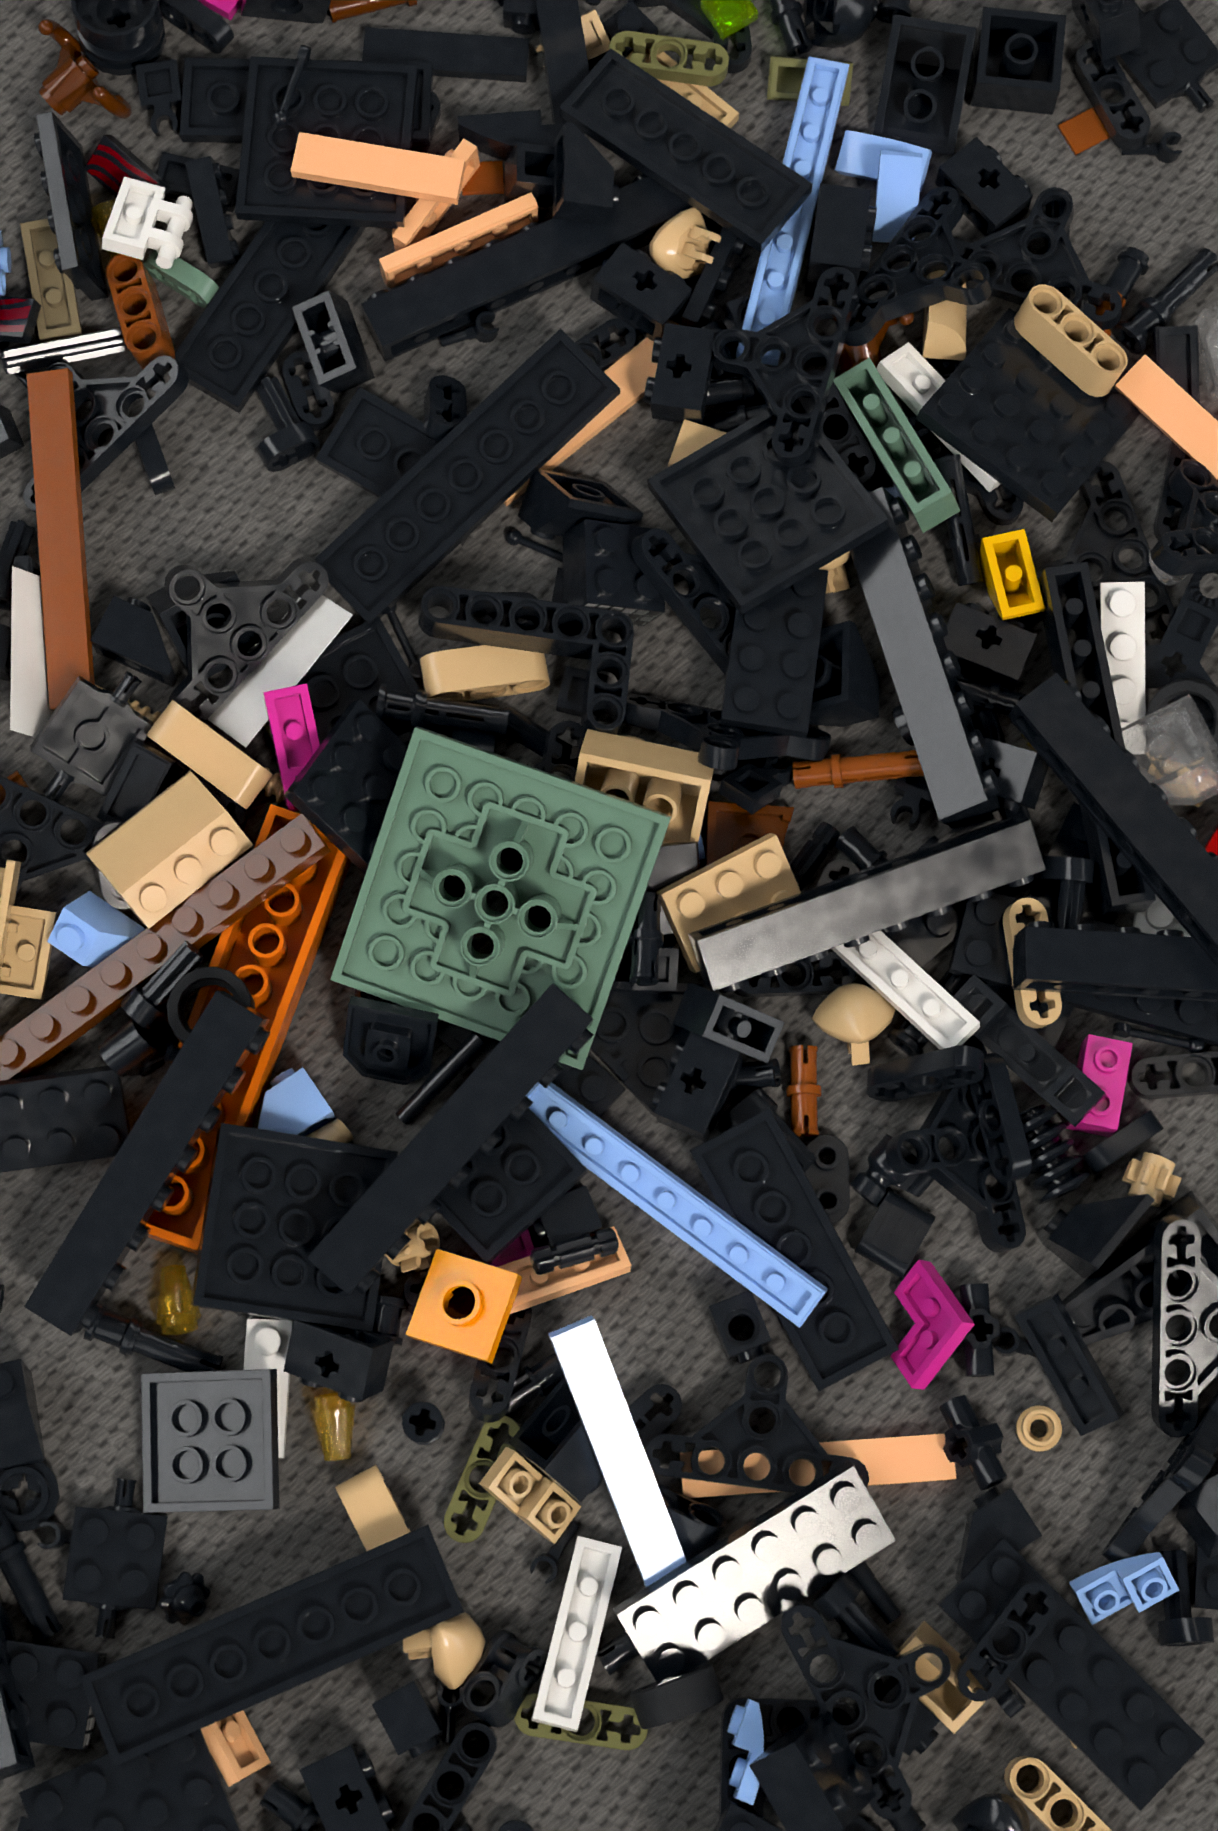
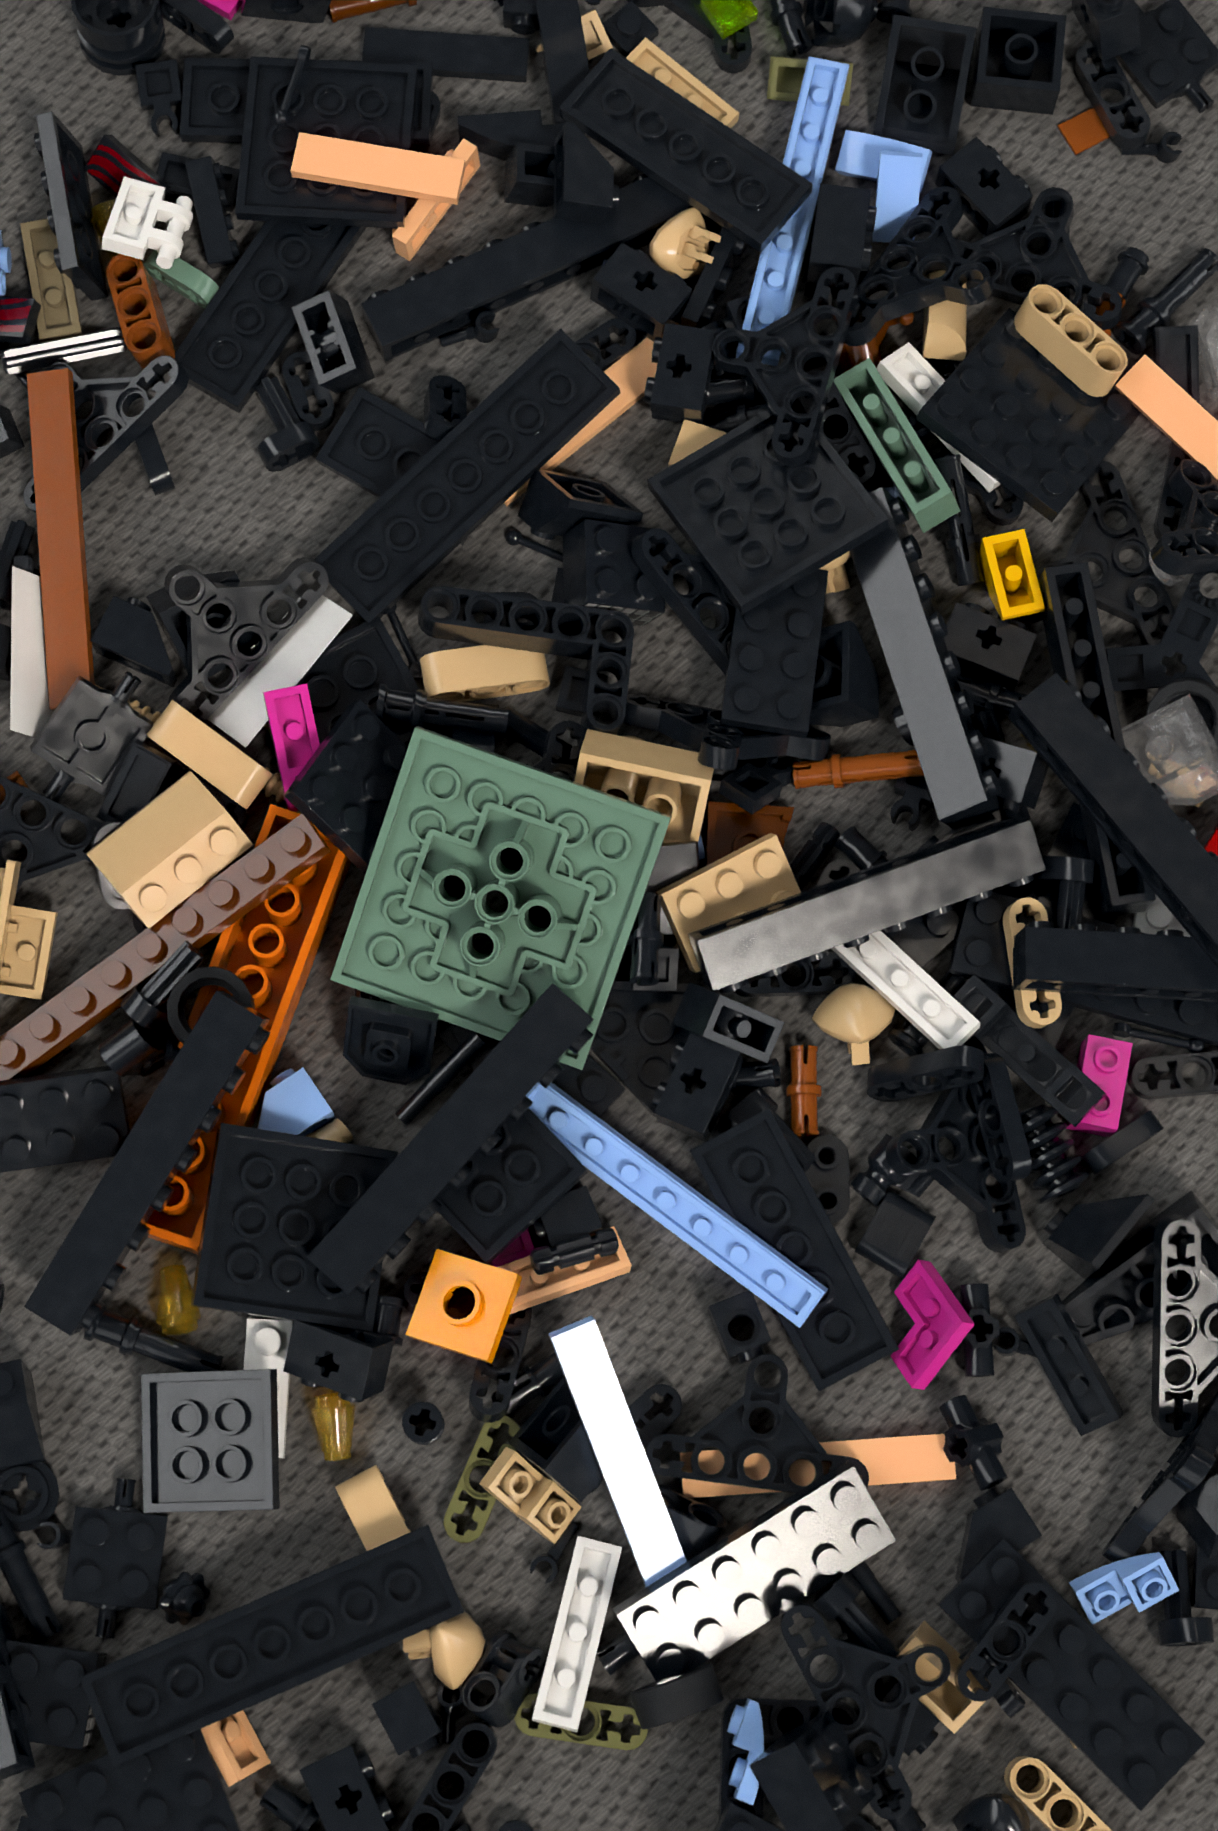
(74, 78): reddish brown piece -> none
(92, 930): light blue slope -> none
(420, 1248): tan gear -> none
(458, 240): light nougat tile -> none
(486, 179): dark orange piece -> none
(679, 73): olive beam -> none
(1052, 1423): tan plate -> none
(1124, 641): white plate -> none
(1152, 1177): tan gear -> none

